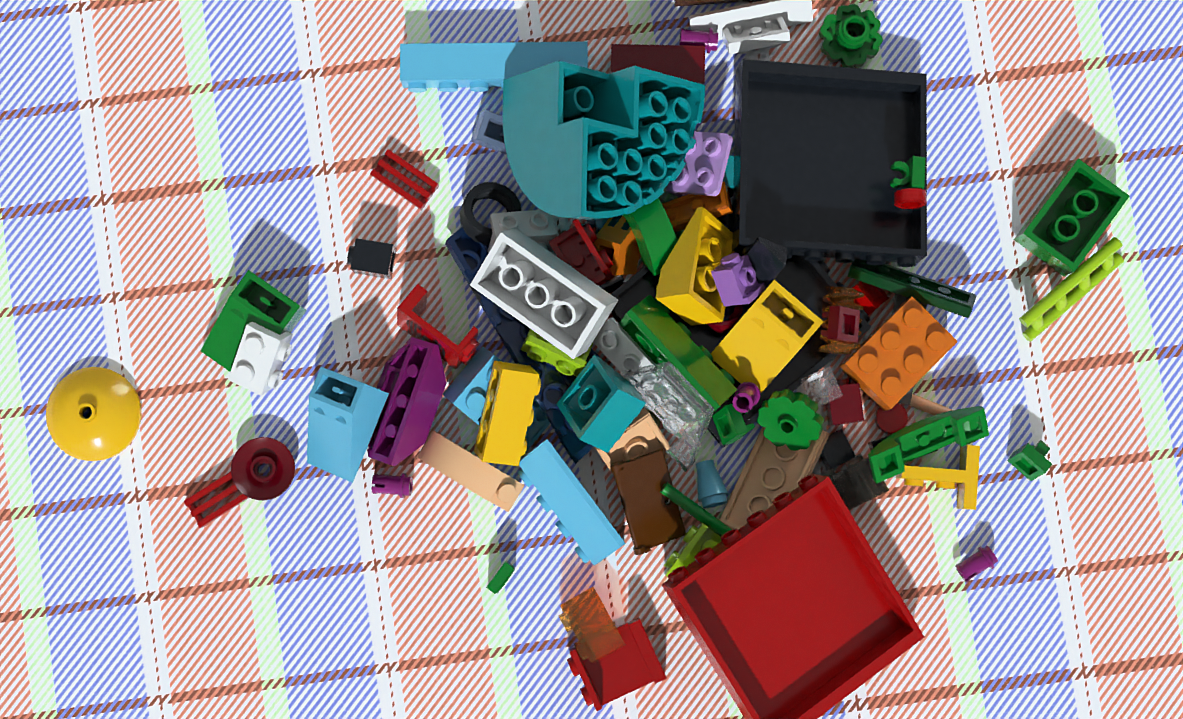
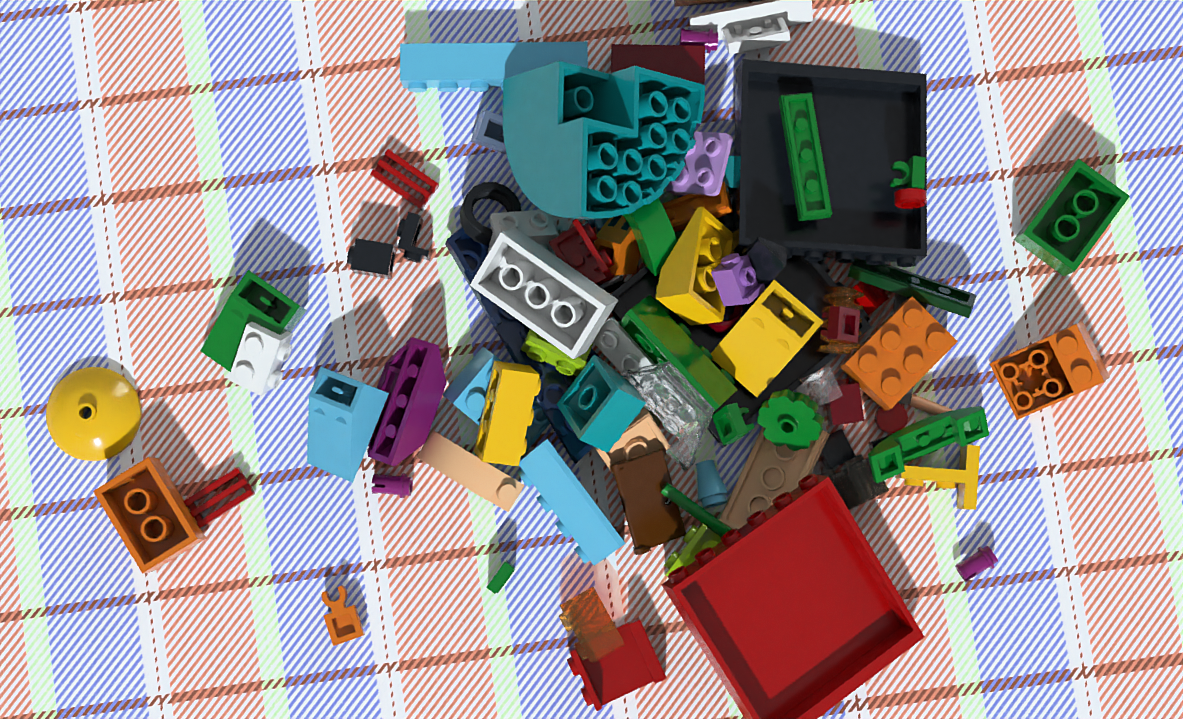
(149, 514): none -> orange brick
(246, 467): dark red dish -> none
(344, 621): none -> orange plate
(409, 232): none -> black bracket
(410, 321): red panel -> none
(746, 397): magenta pin -> none
(805, 156): none -> green tile
(845, 48): green plant -> none
(1031, 460): green tile -> none
(1050, 370): none -> orange slope
(1083, 280): lime bar -> none

